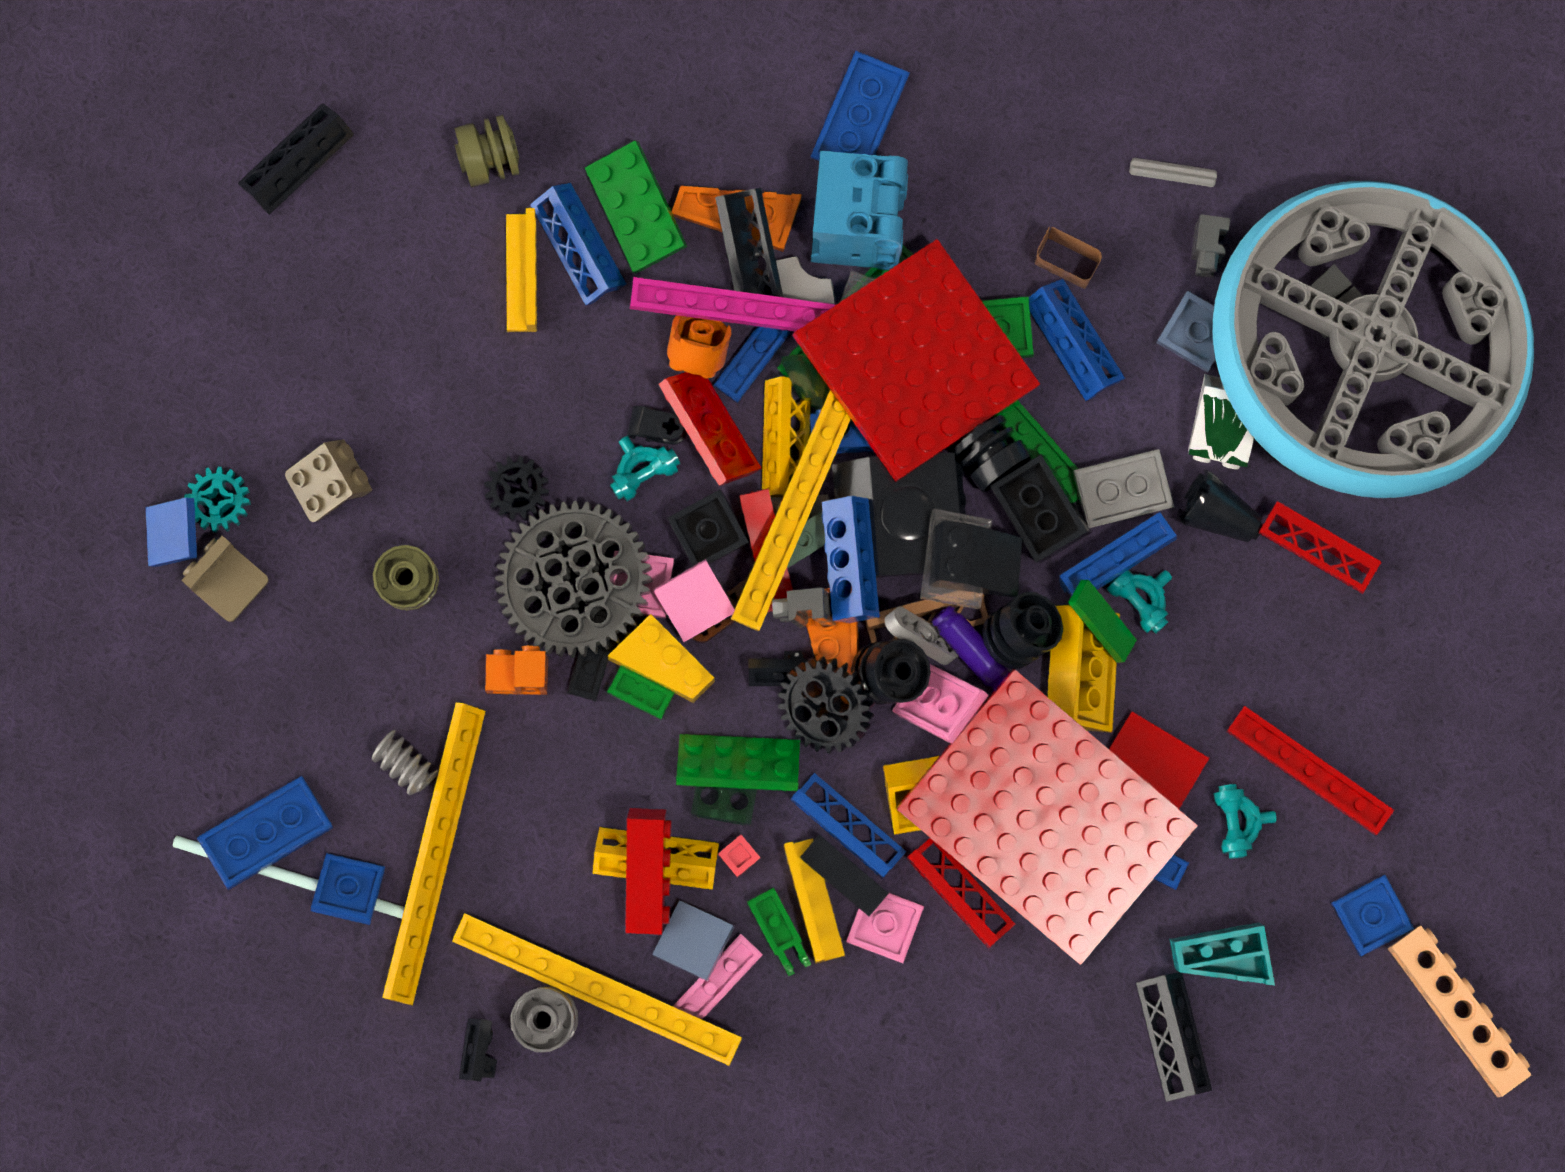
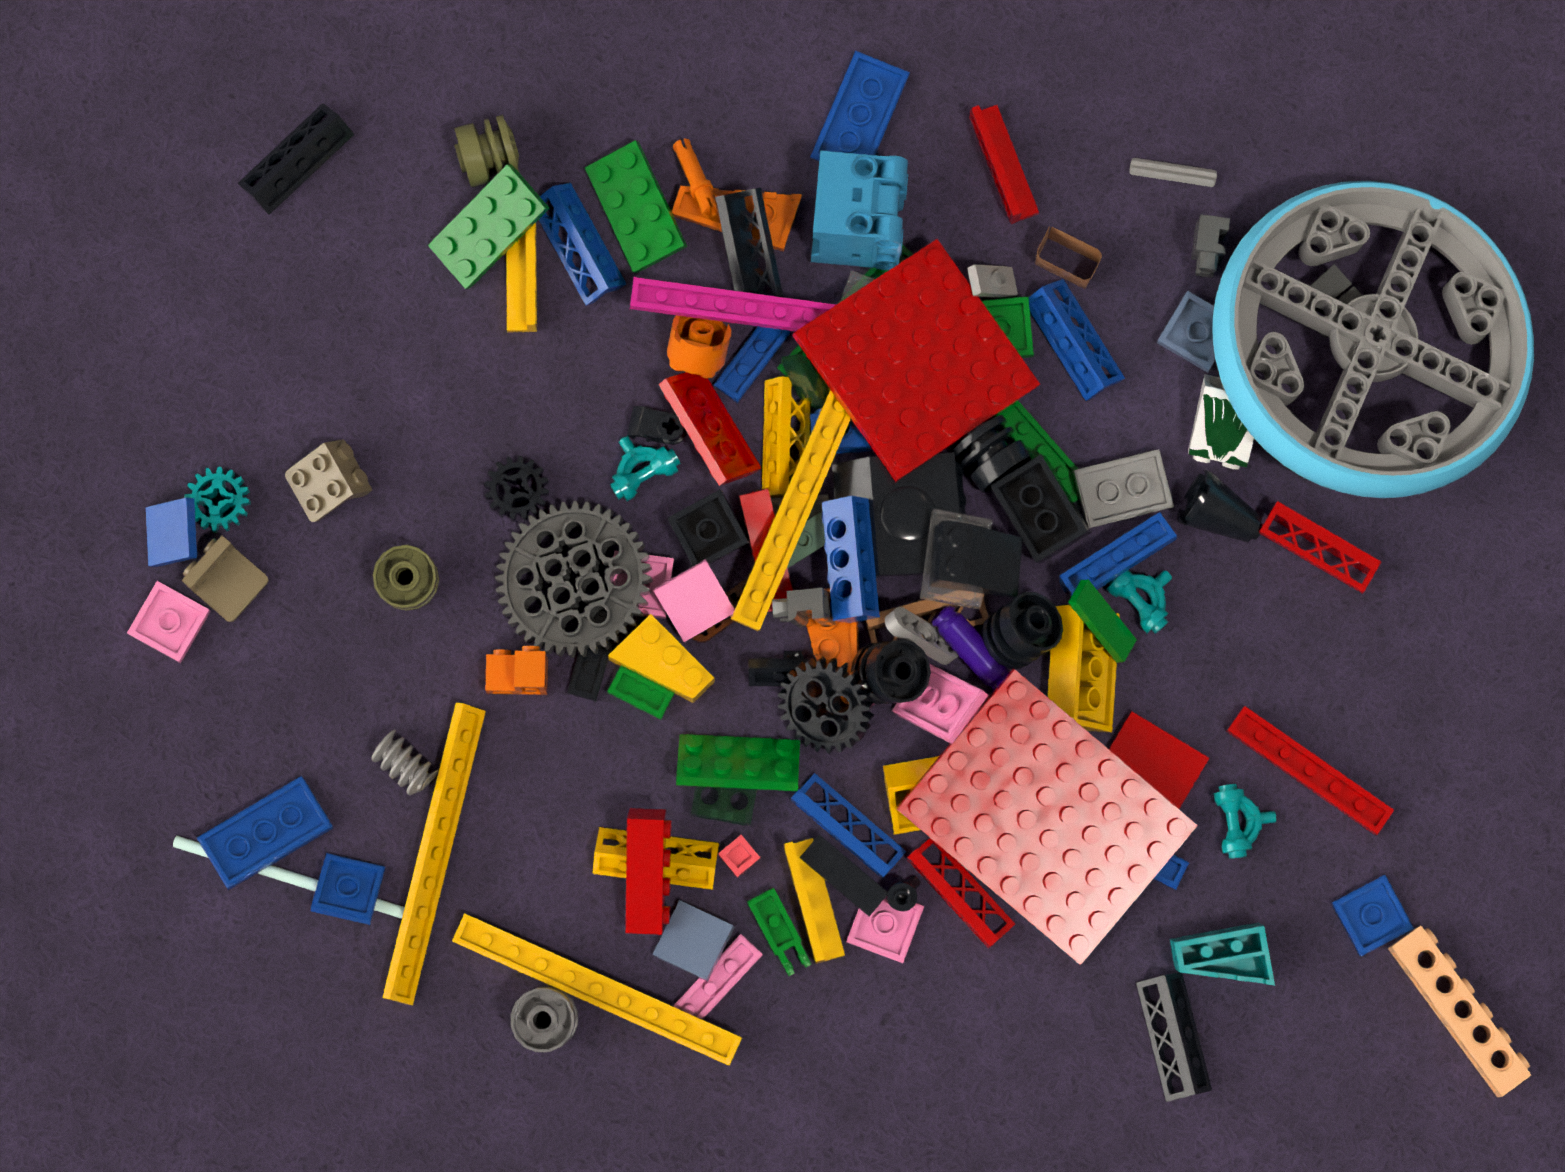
(168, 622): none -> bright pink plate
(474, 1062): black hinge -> none
(488, 226): none -> plate
(700, 187): none -> orange pin
(800, 285): light grey tile -> none
(903, 895): none -> black plate
(992, 281): none -> light grey plate
(1003, 163): none -> red fence

